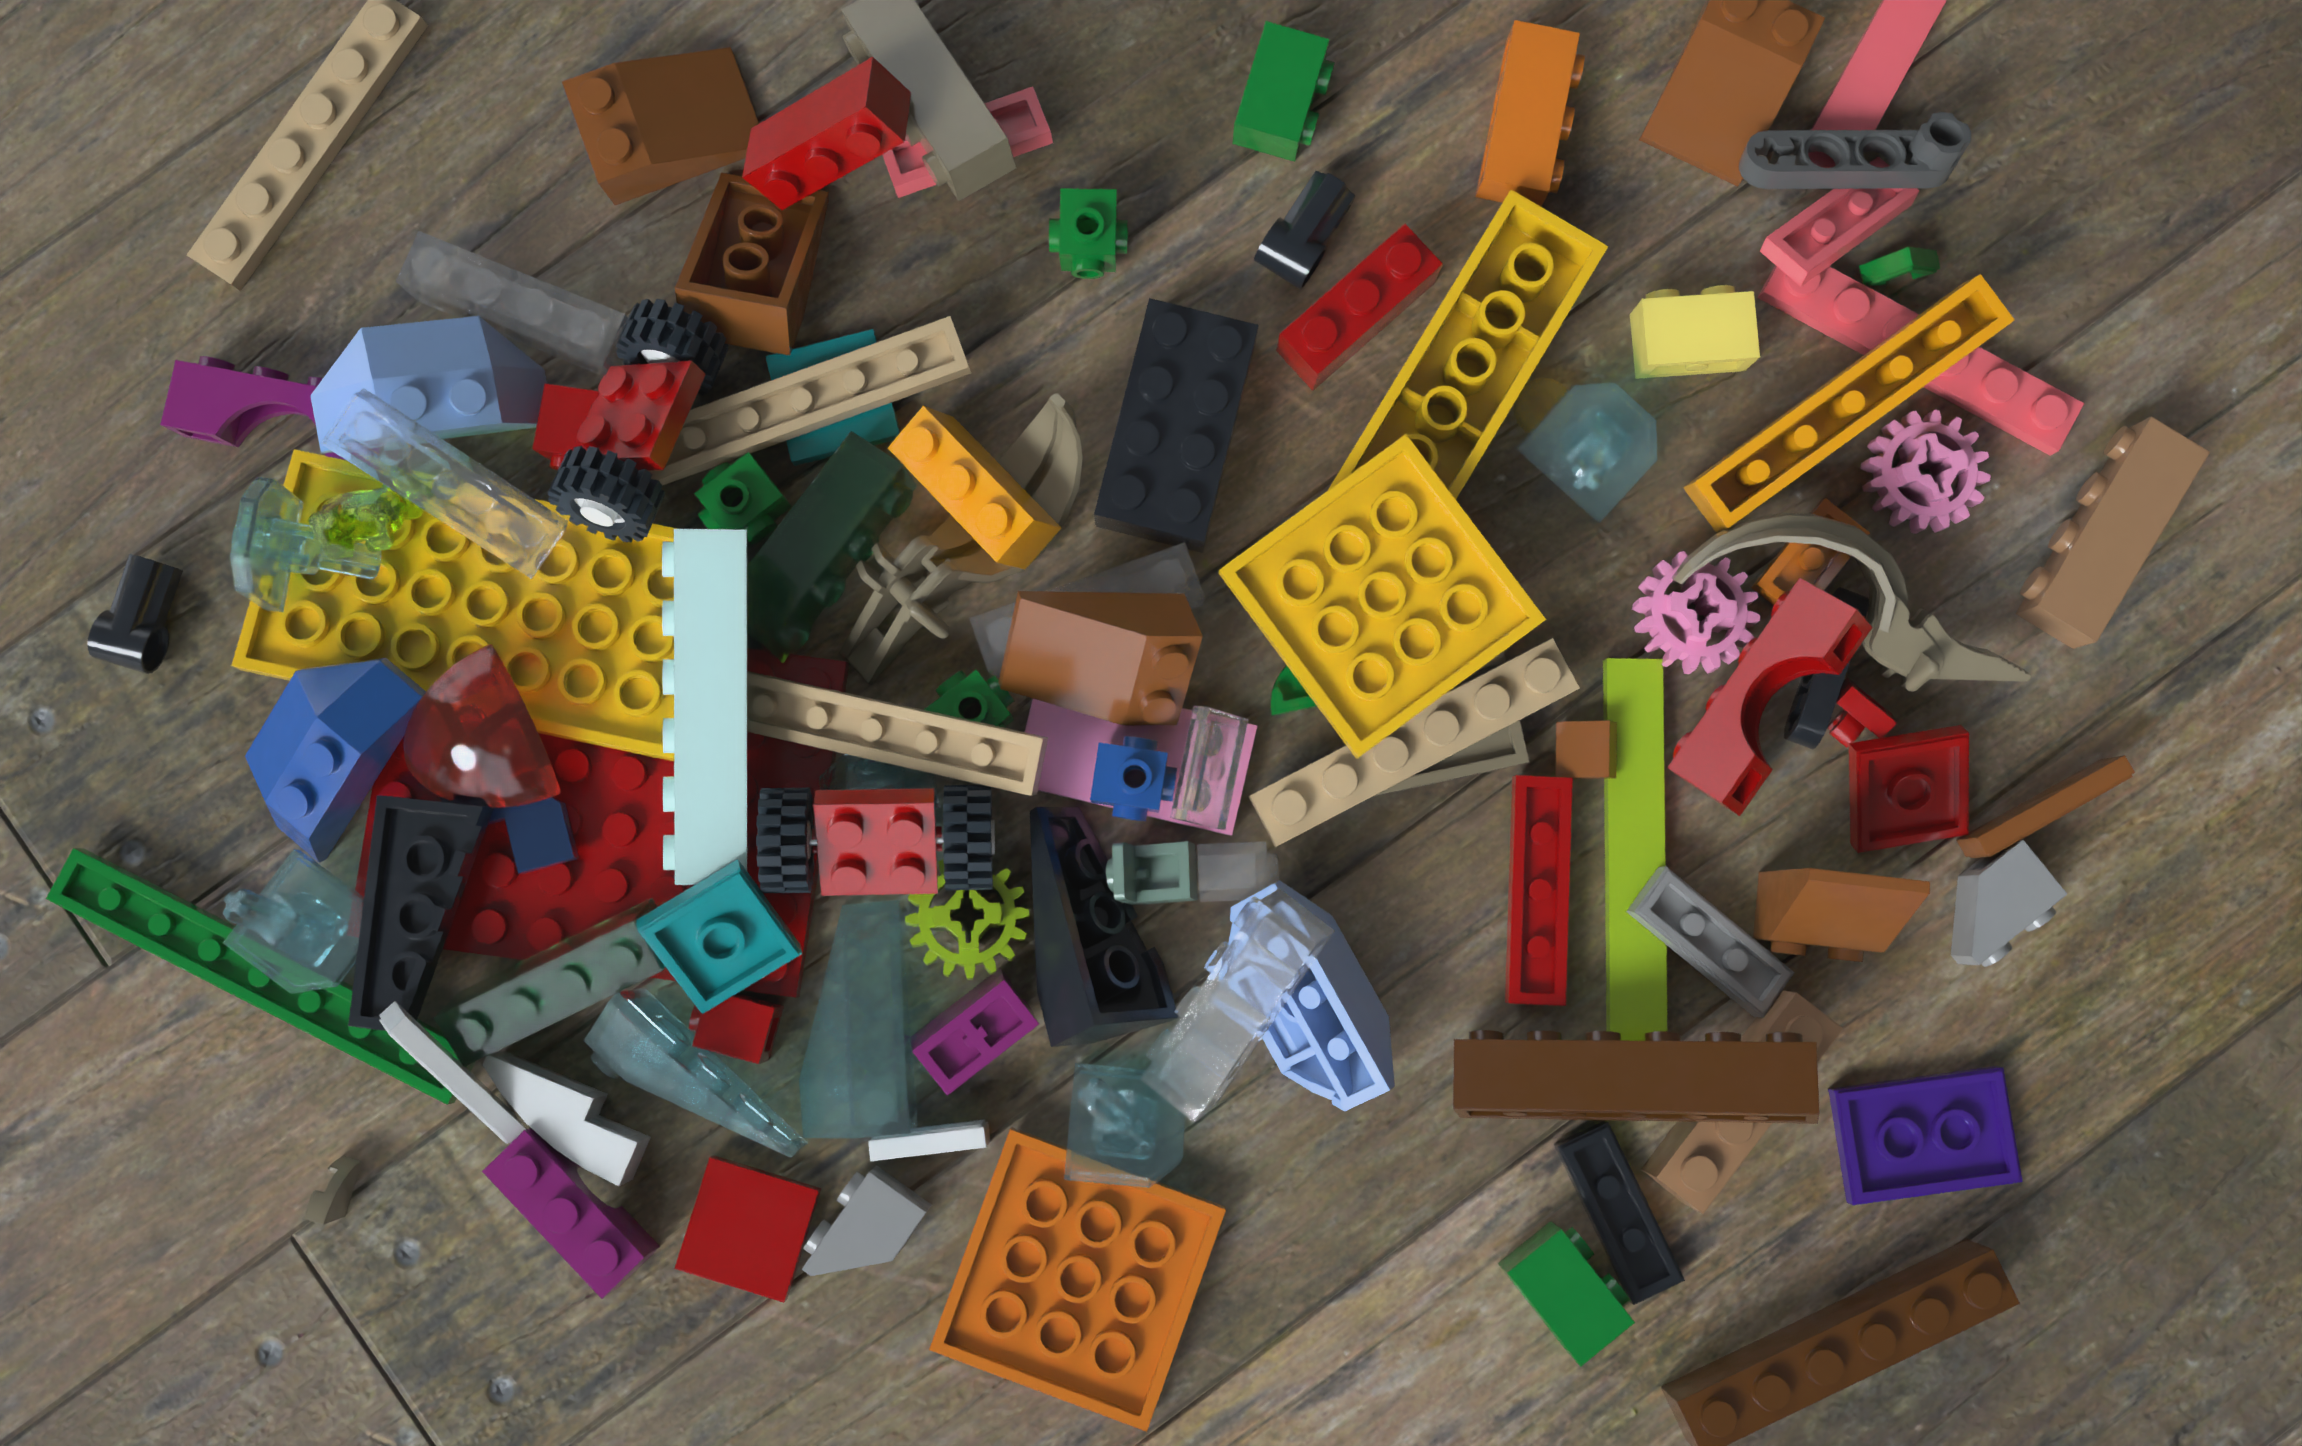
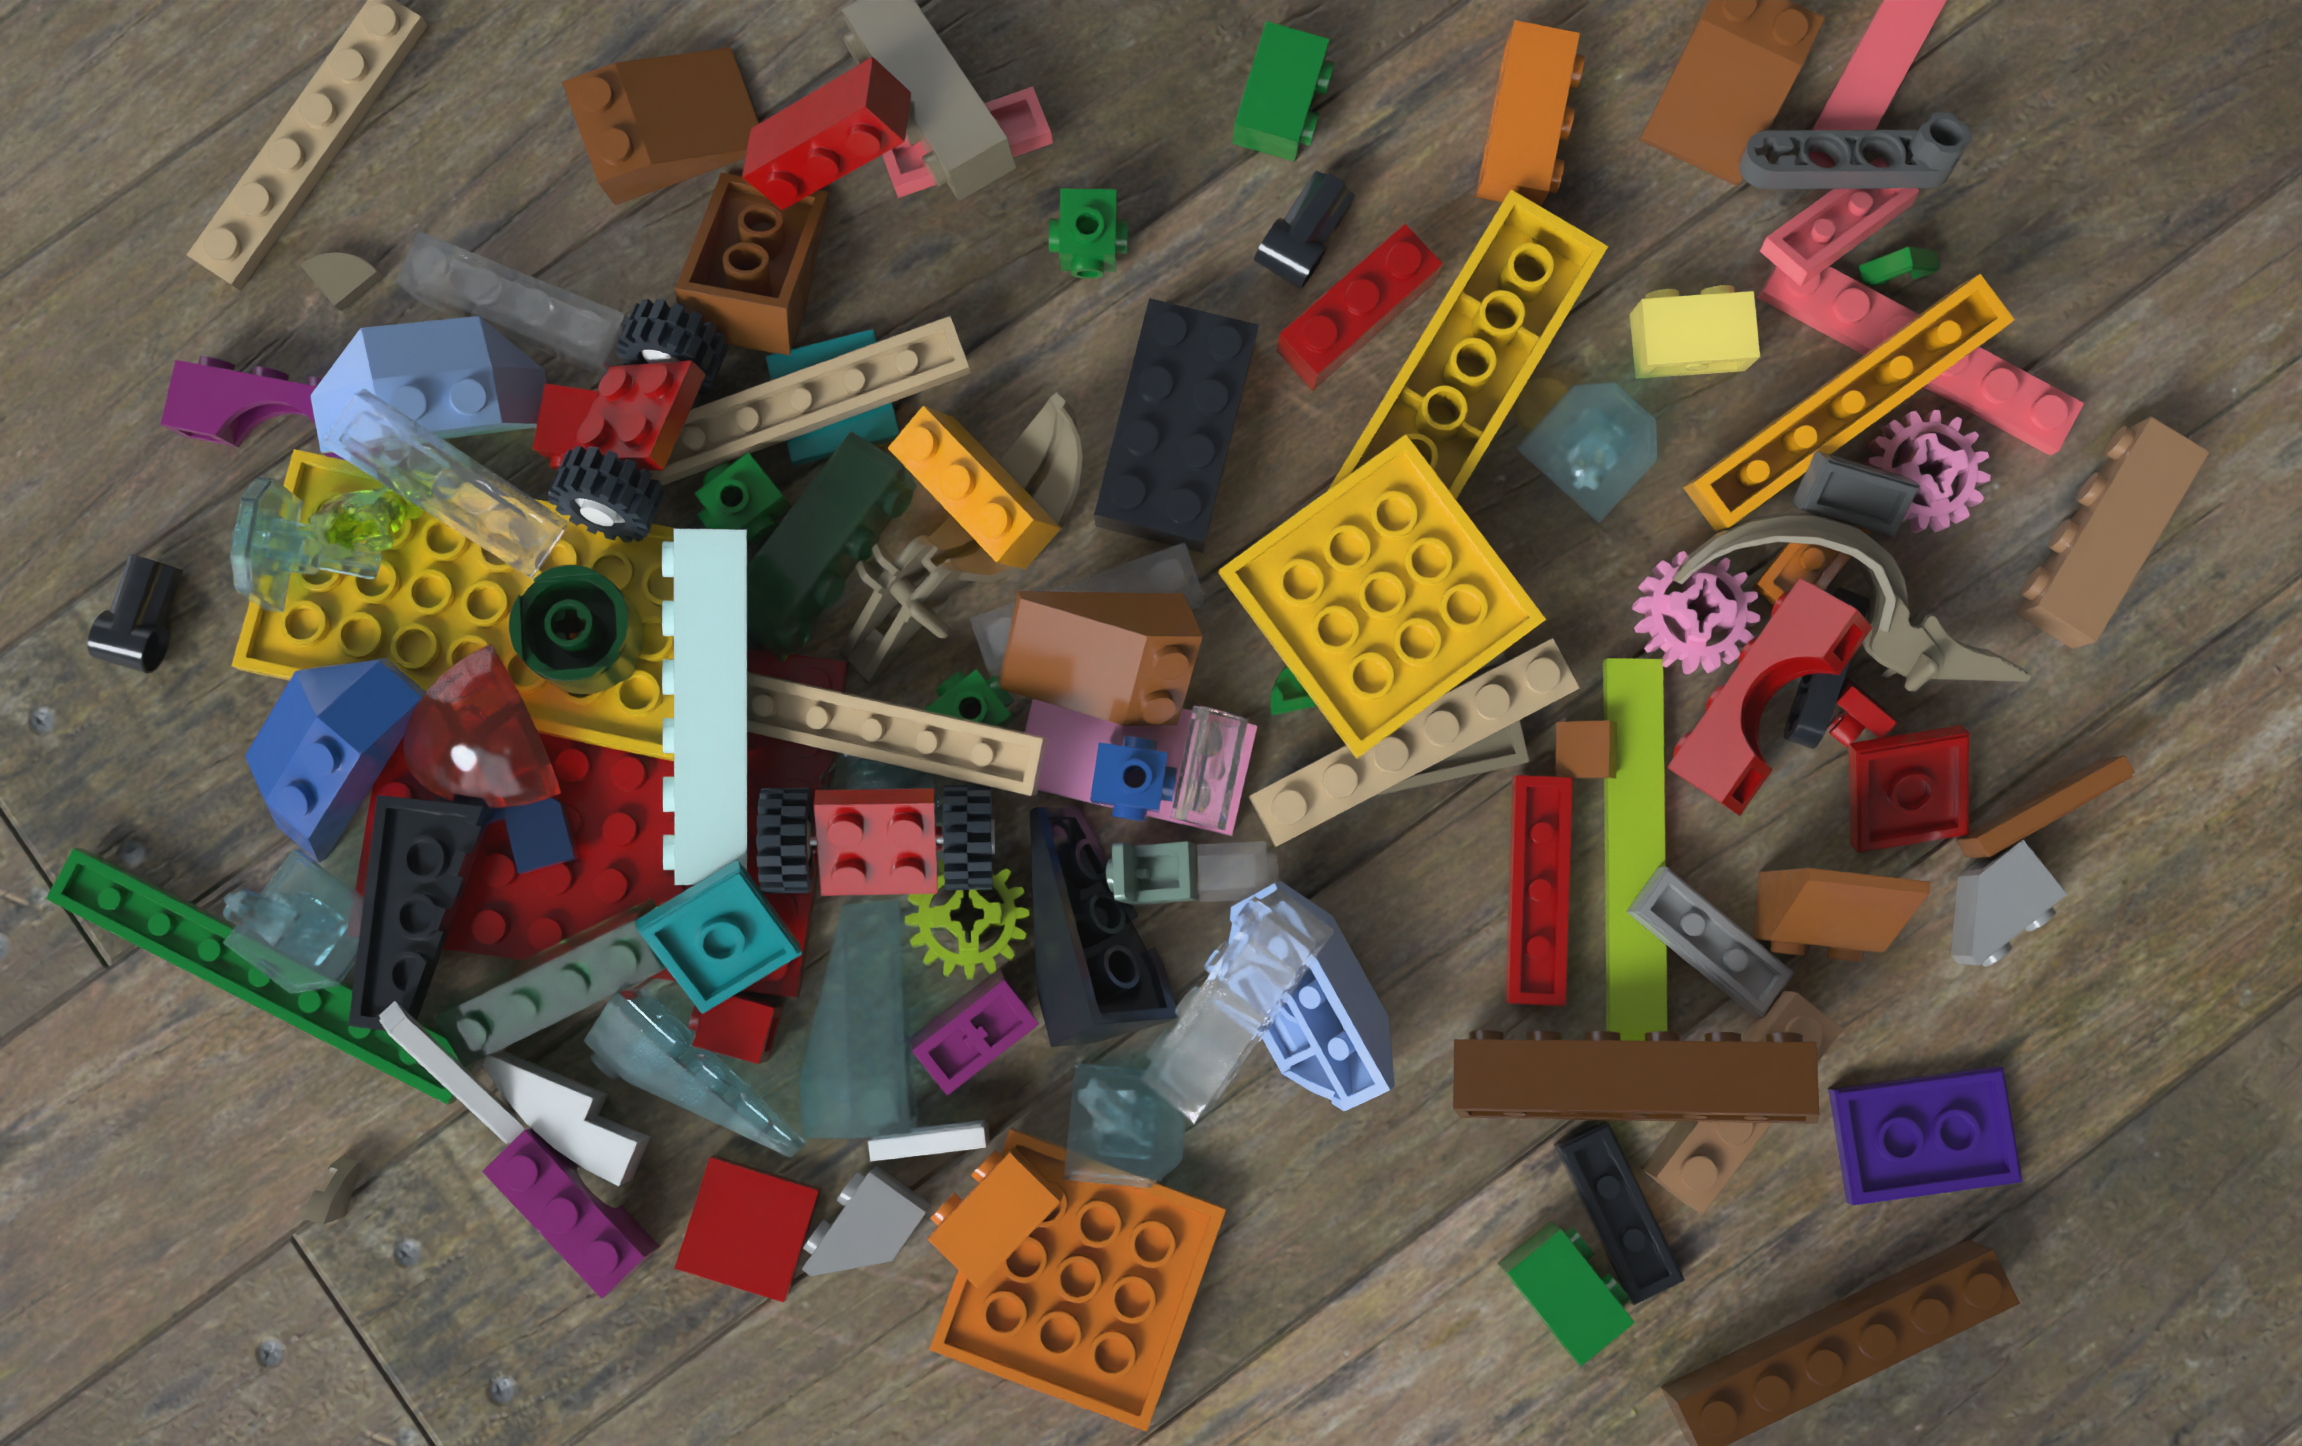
(341, 276): none -> dark tan tile
(553, 610): none -> dark green brick
(994, 1215): none -> orange brick
(1855, 493): none -> dark grey tile

